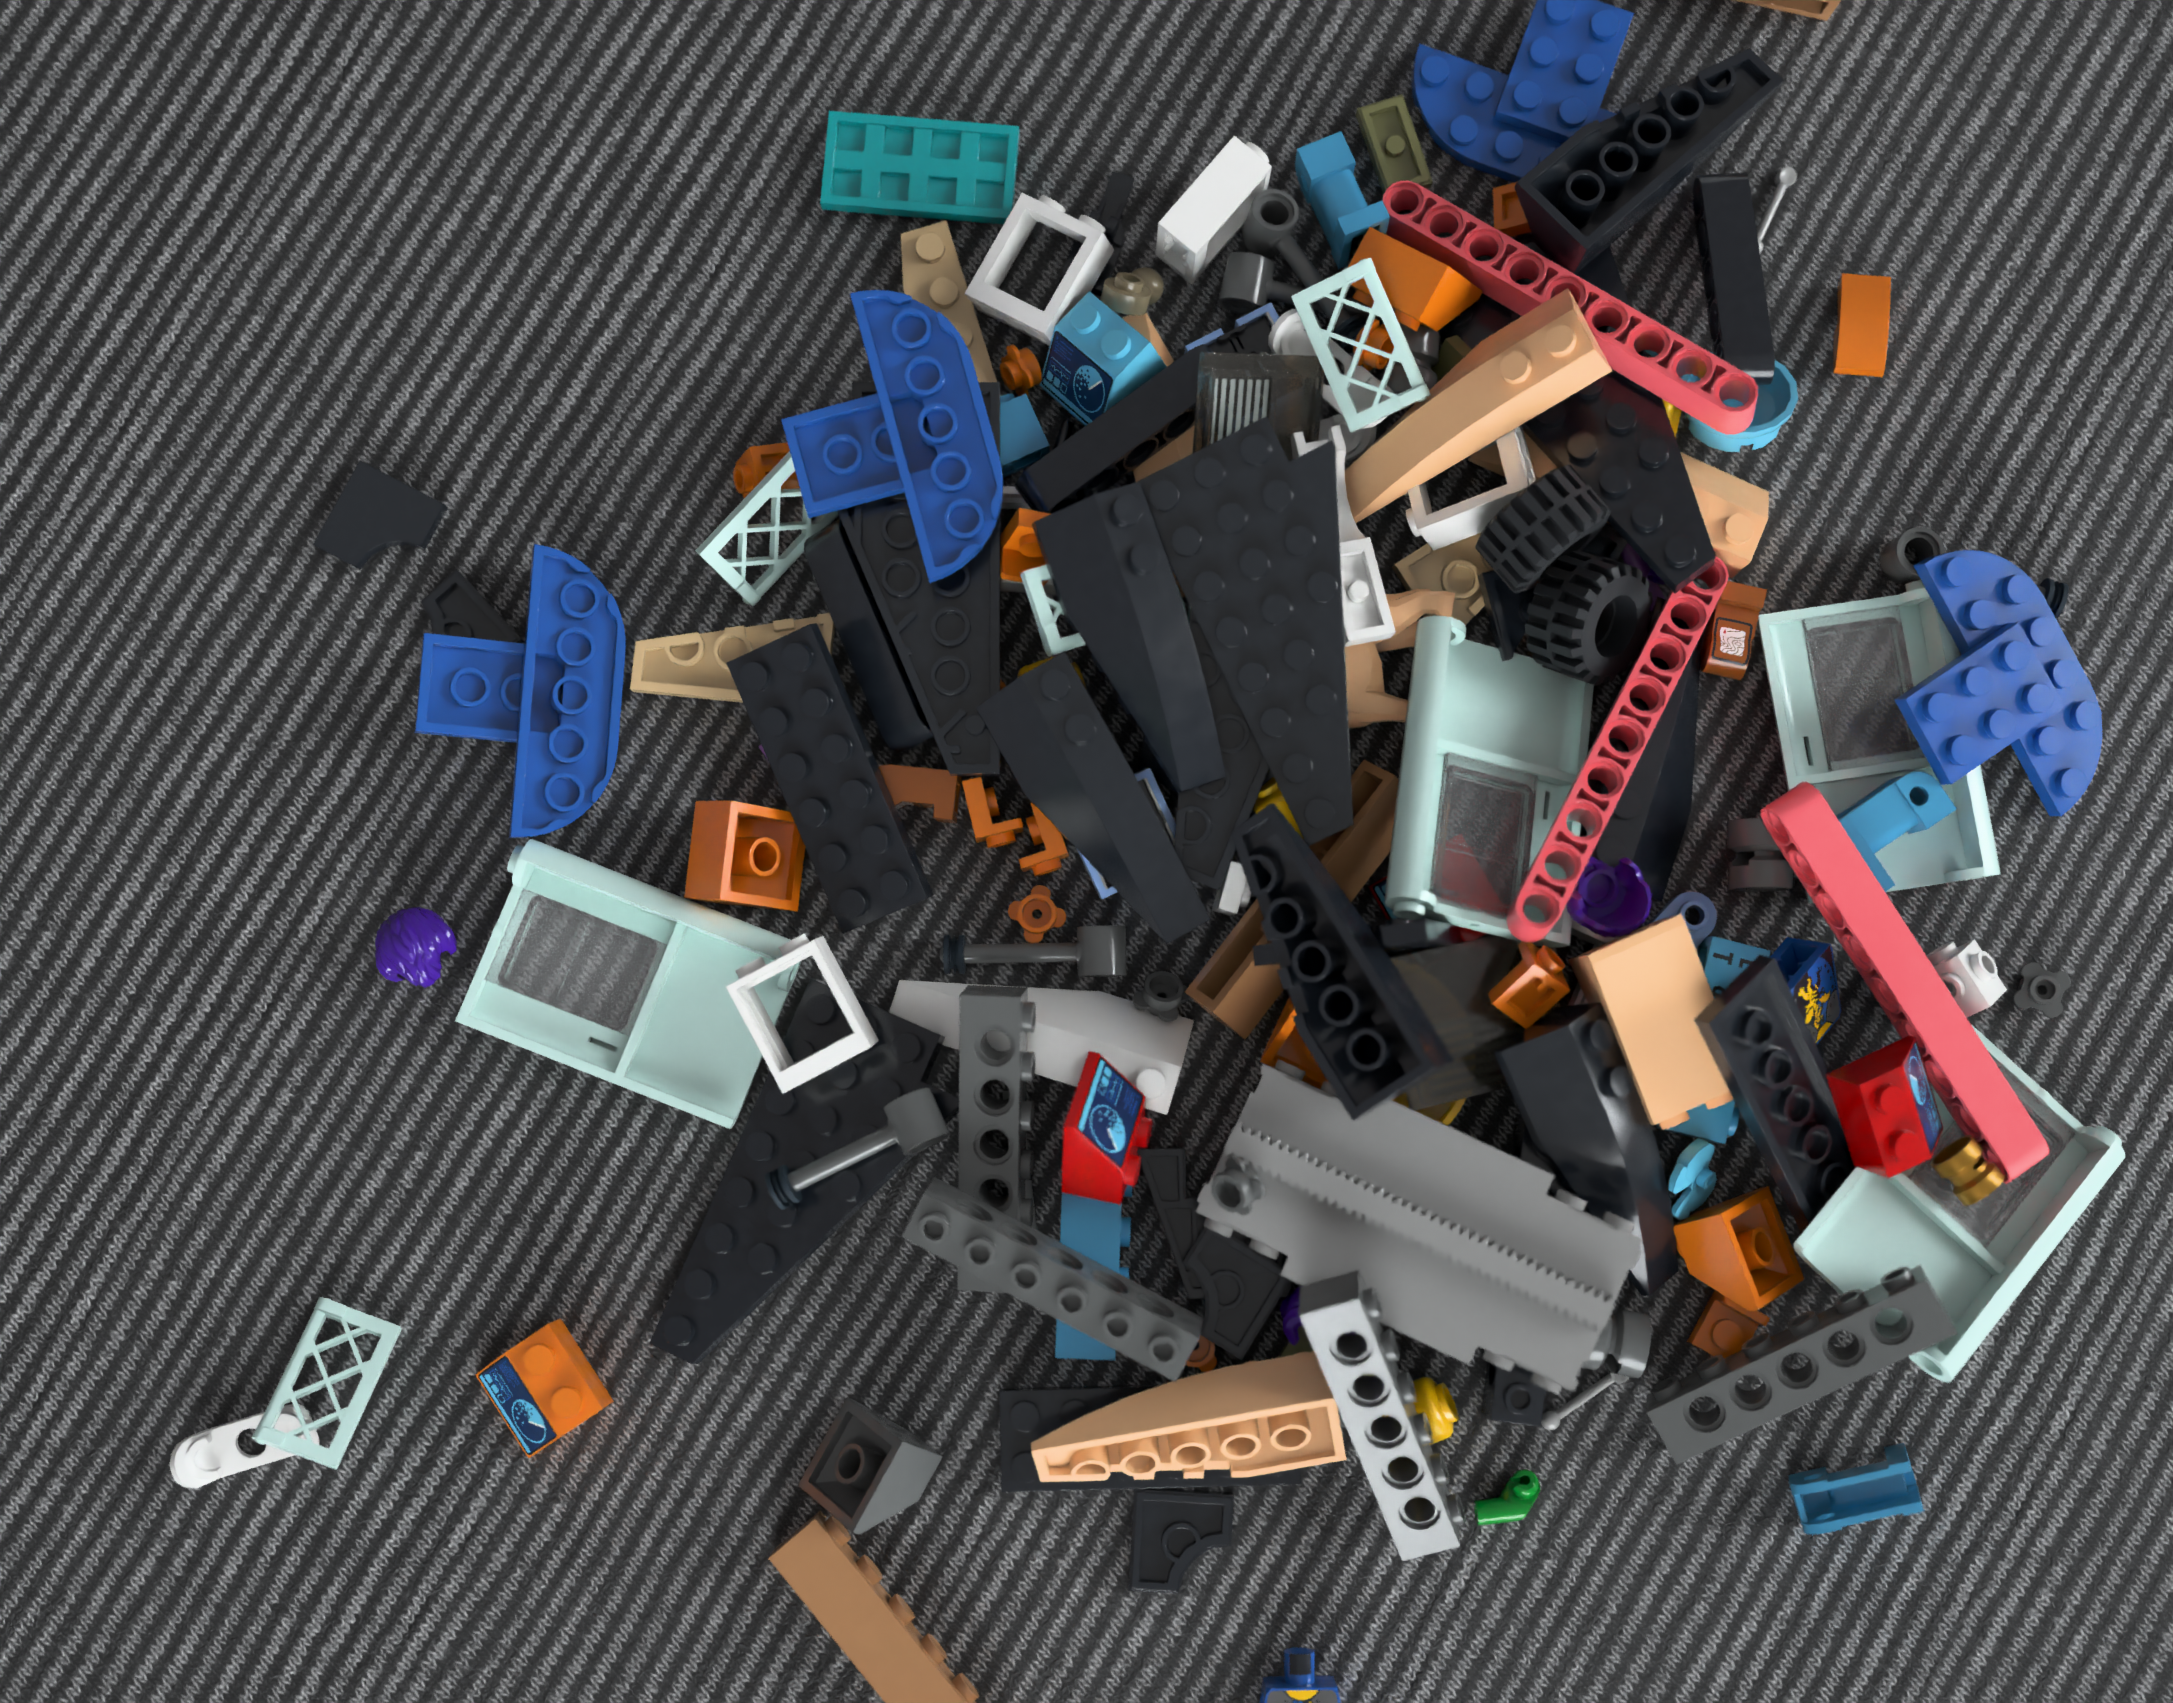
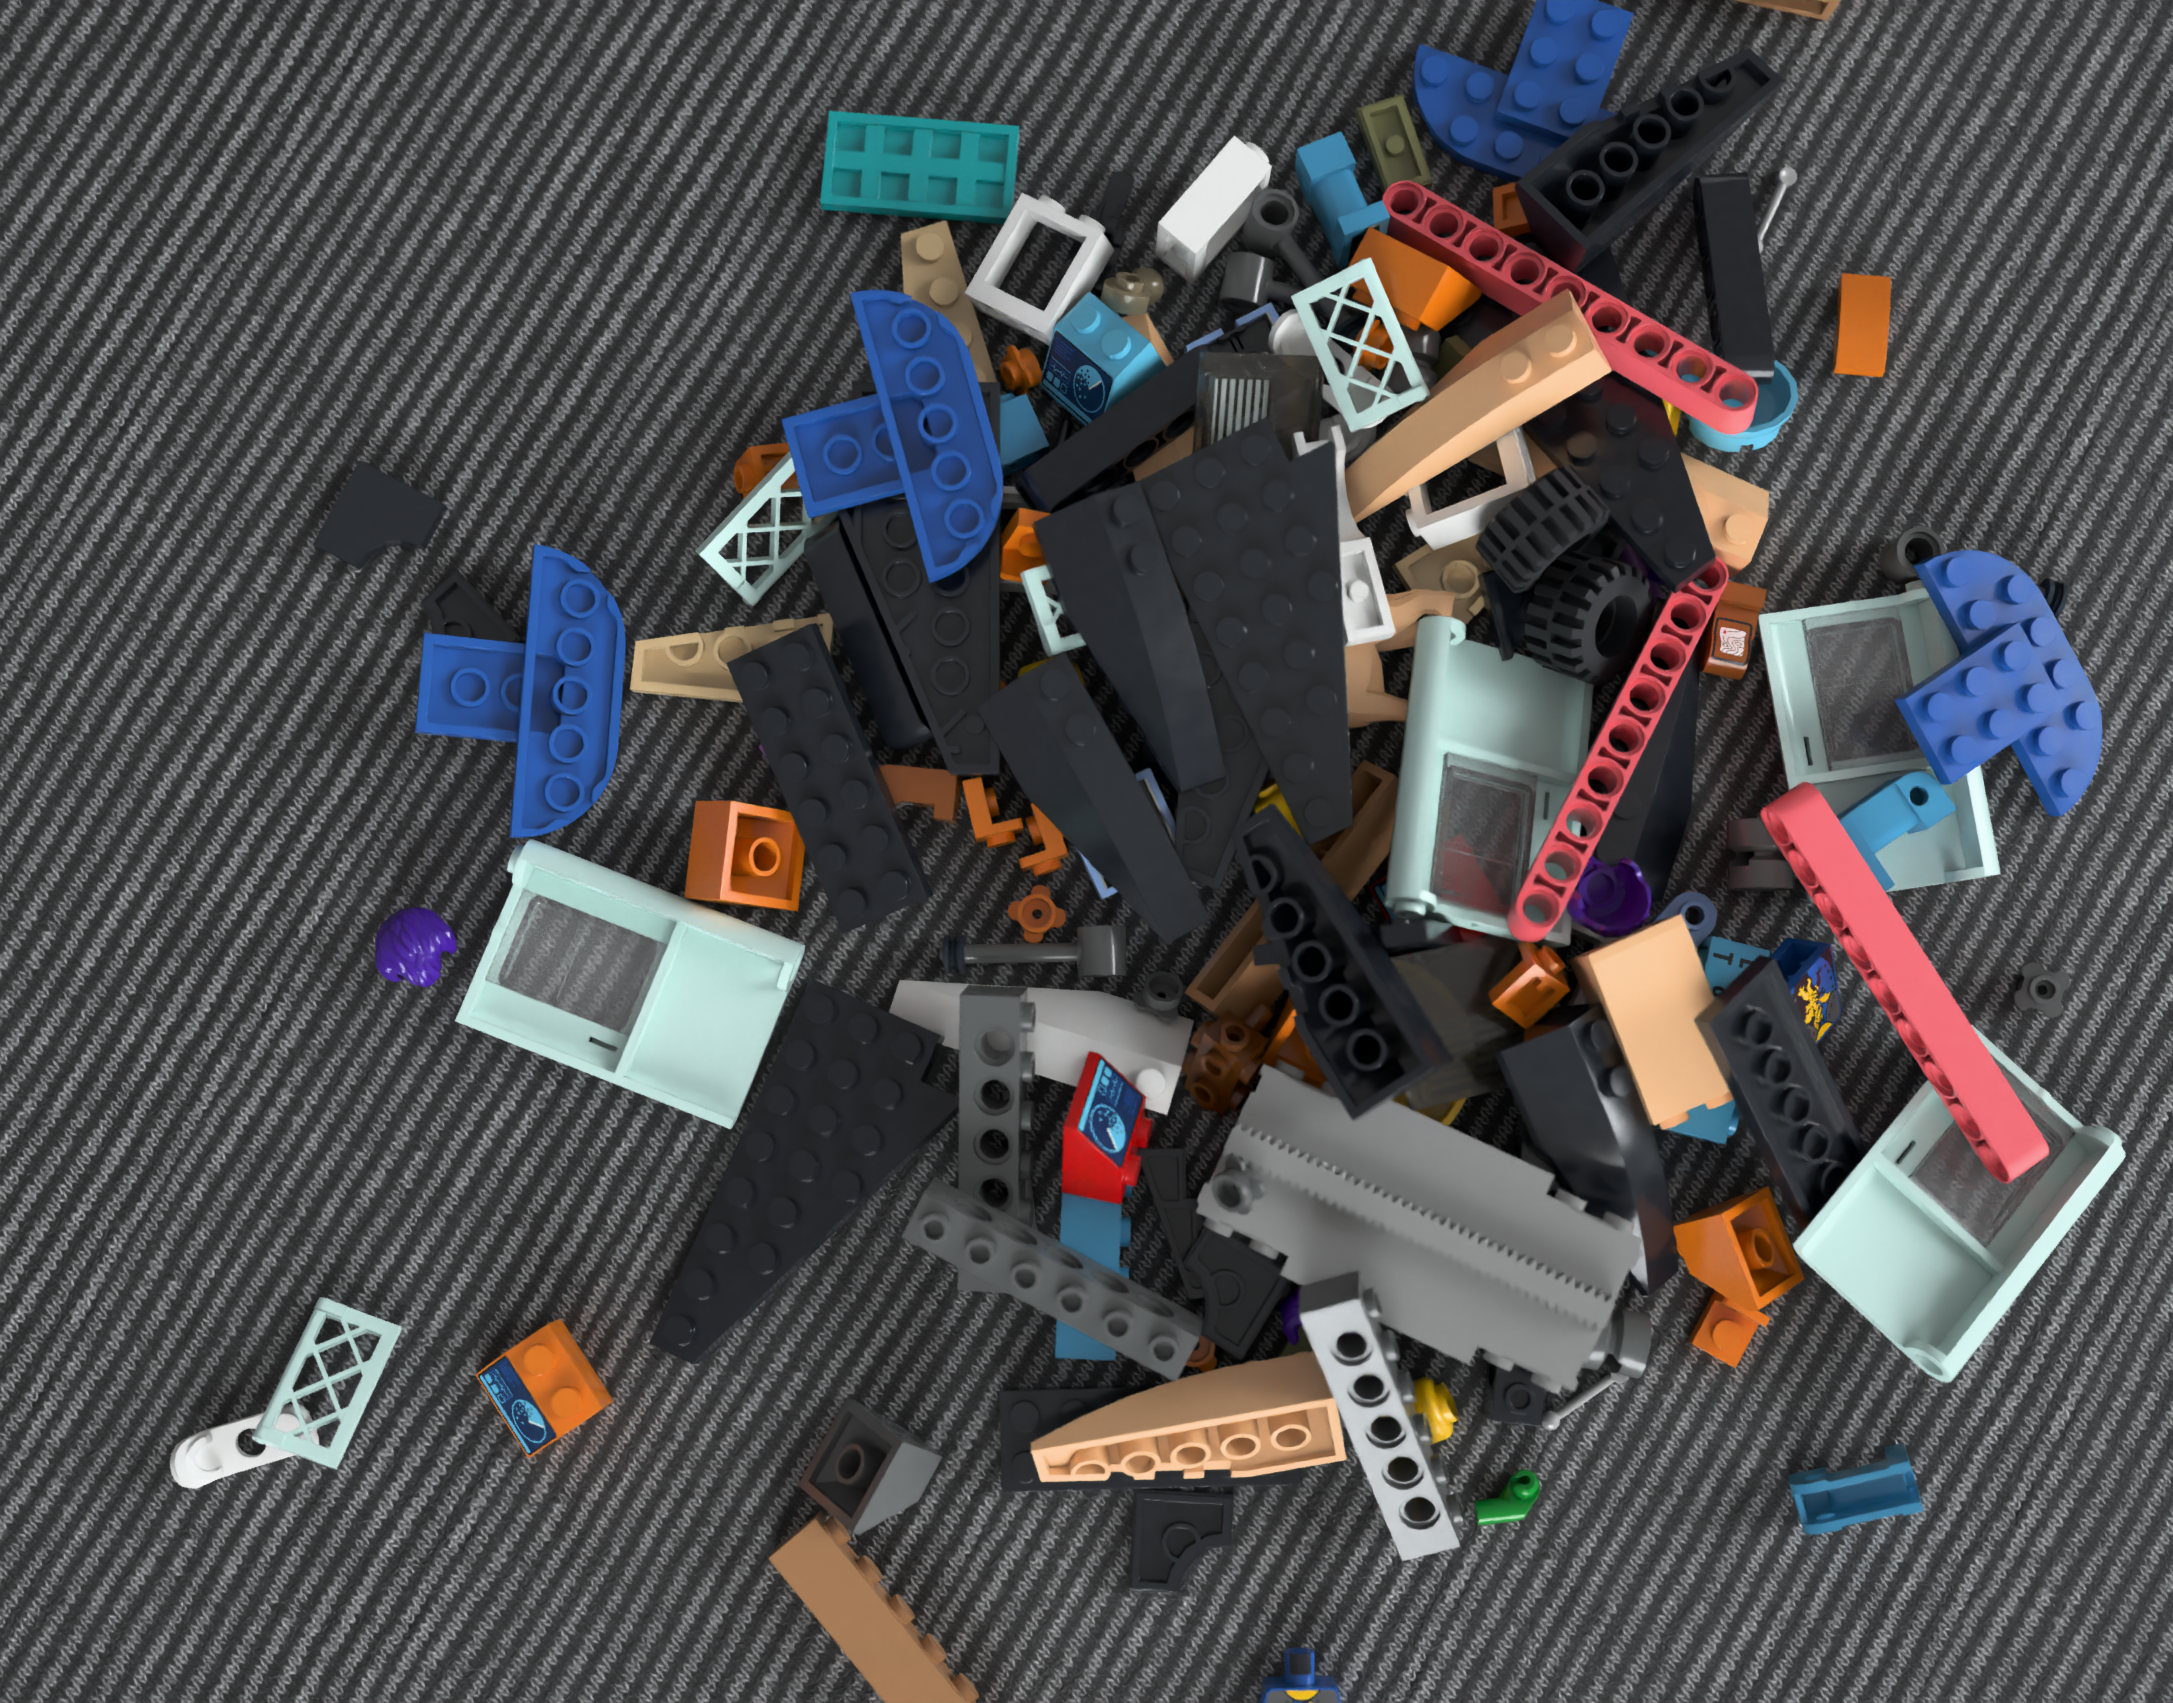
(763, 1031): white window -> none
(912, 1123): dark grey piece -> none
(1226, 1059): none -> reddish brown brick
(1233, 891): white plate -> none
(1693, 1176): medium azure piece -> none
(1786, 1389): dark grey brick -> none
(1887, 1109): red slope -> none
(1967, 1170): pearl gold wheel -> none
(1968, 975): white brick -> none

